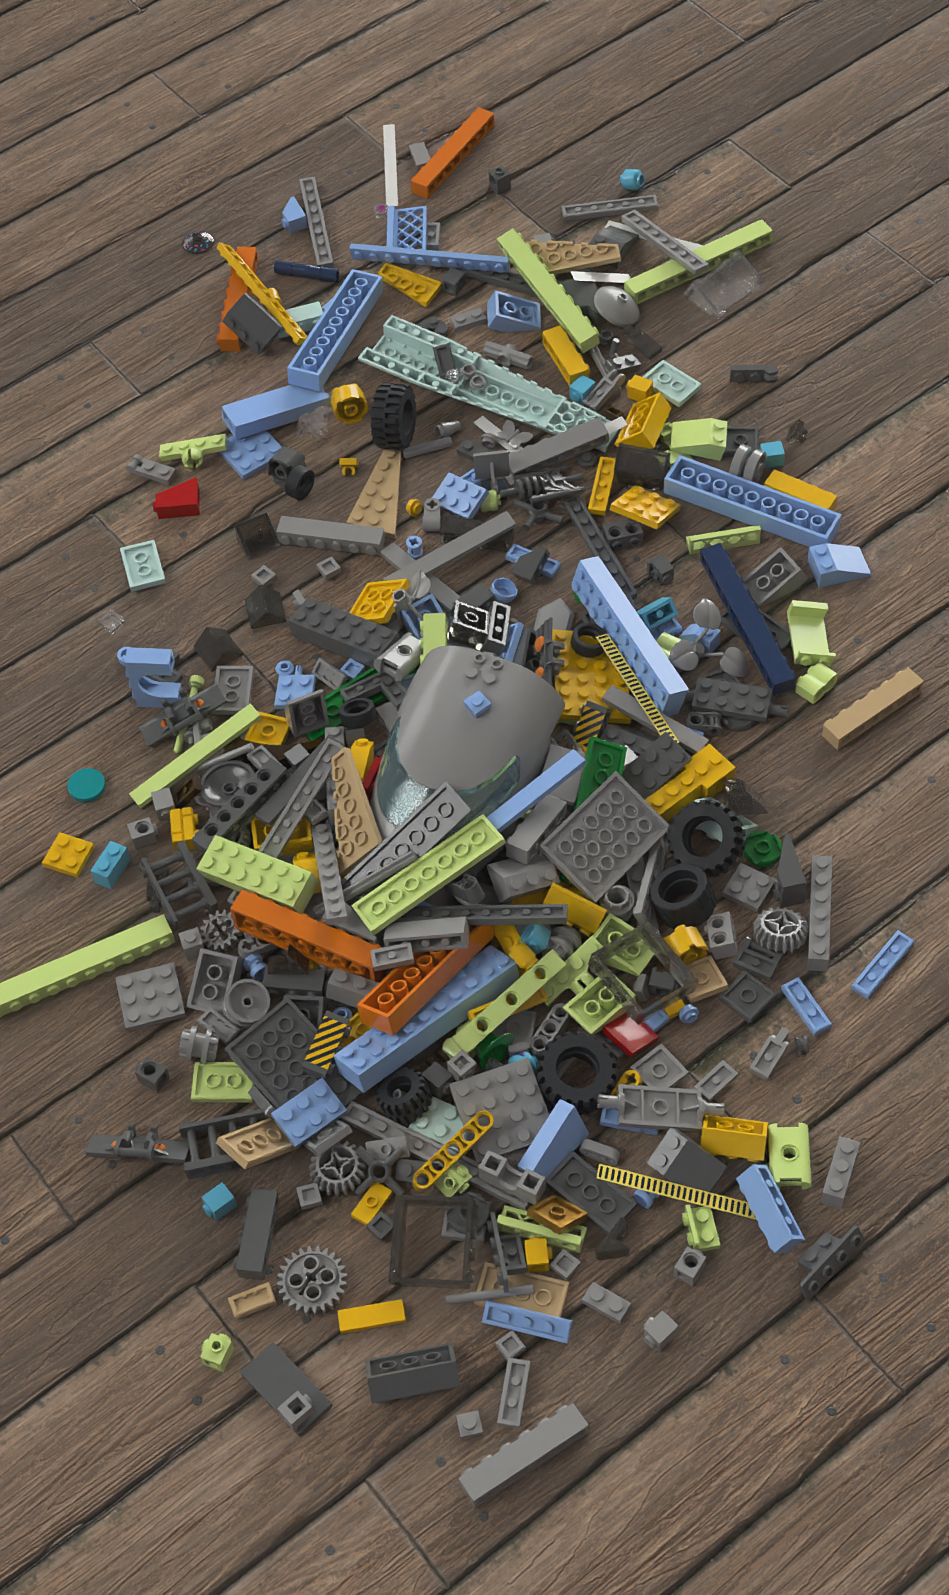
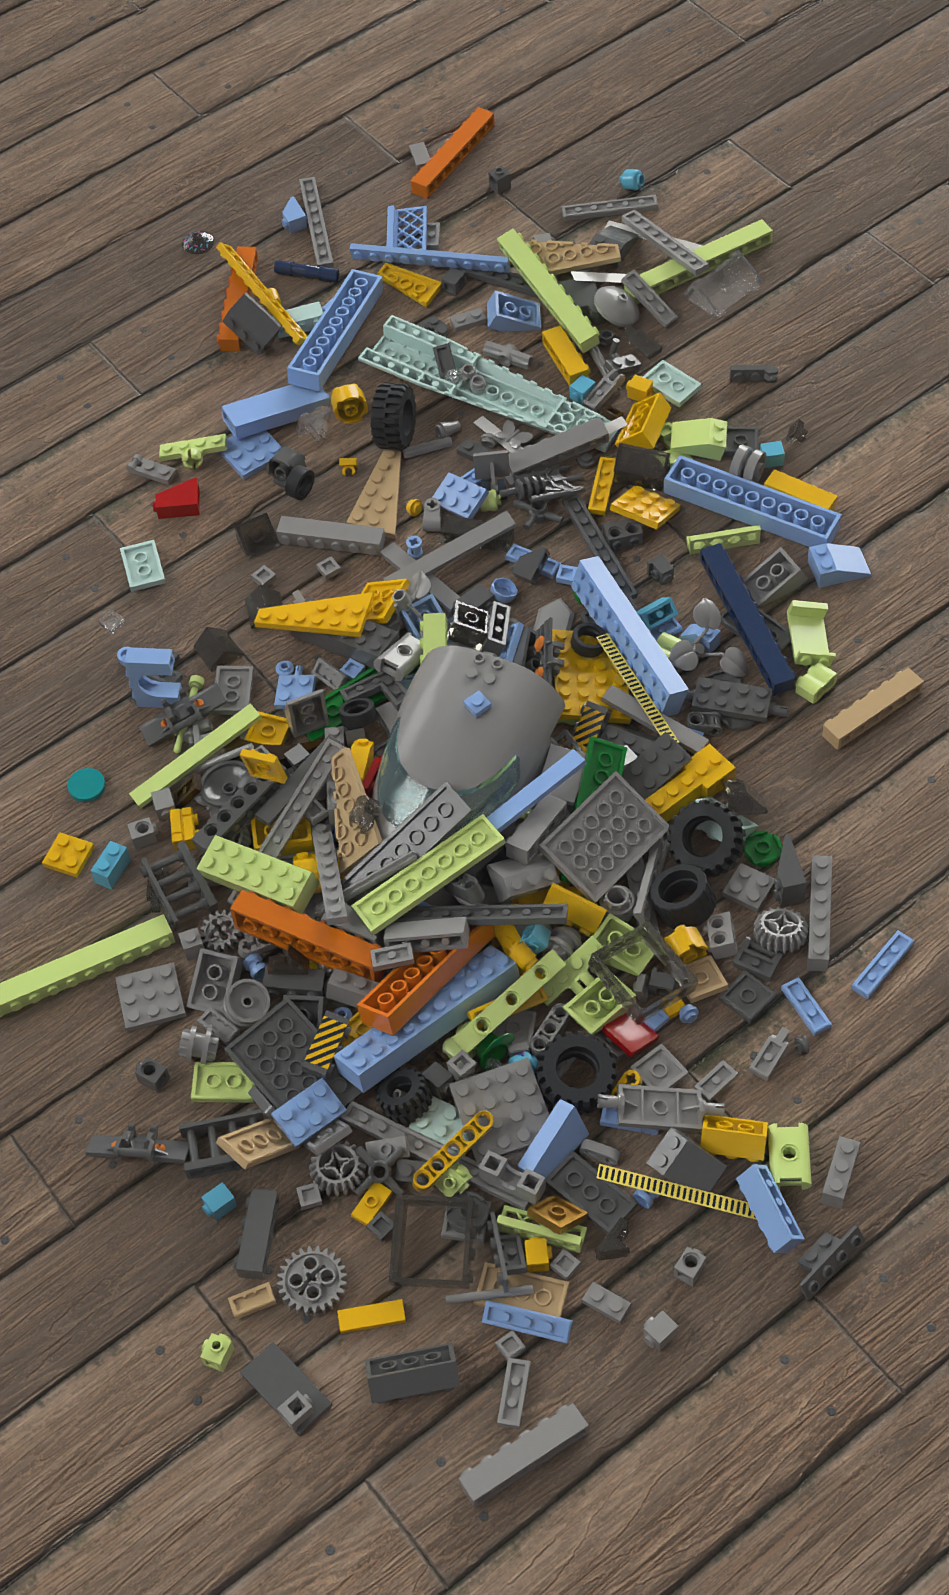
(263, 766): none -> yellow plate
(326, 616): none -> yellow wing
(365, 813): none -> clear smoke plate
(380, 210): clear tile -> none
(390, 165): white sticker -> none
(469, 1425): light grey plate -> none
(565, 574): none -> light blue plate
(649, 298): none -> light grey tile
(701, 1227): yellowish green bracket -> none

